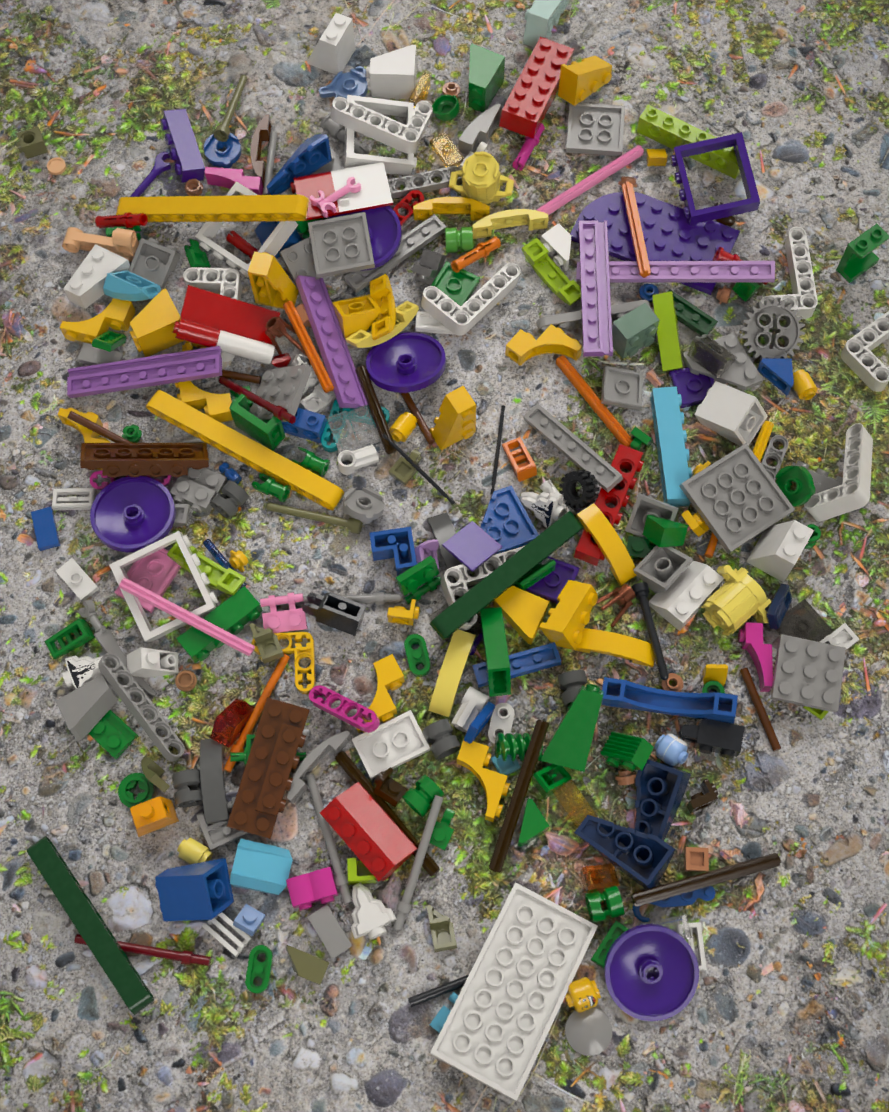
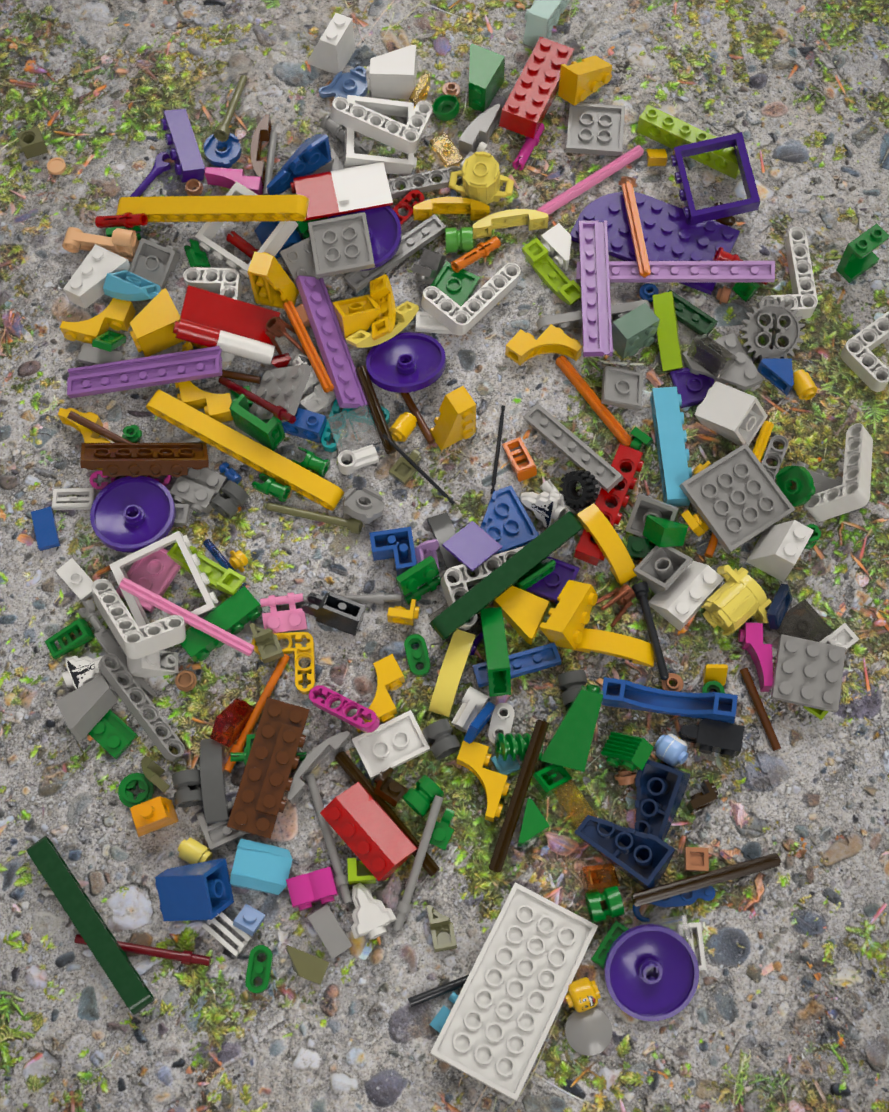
(133, 639): none -> white beam
(327, 203): bright pink bar -> none

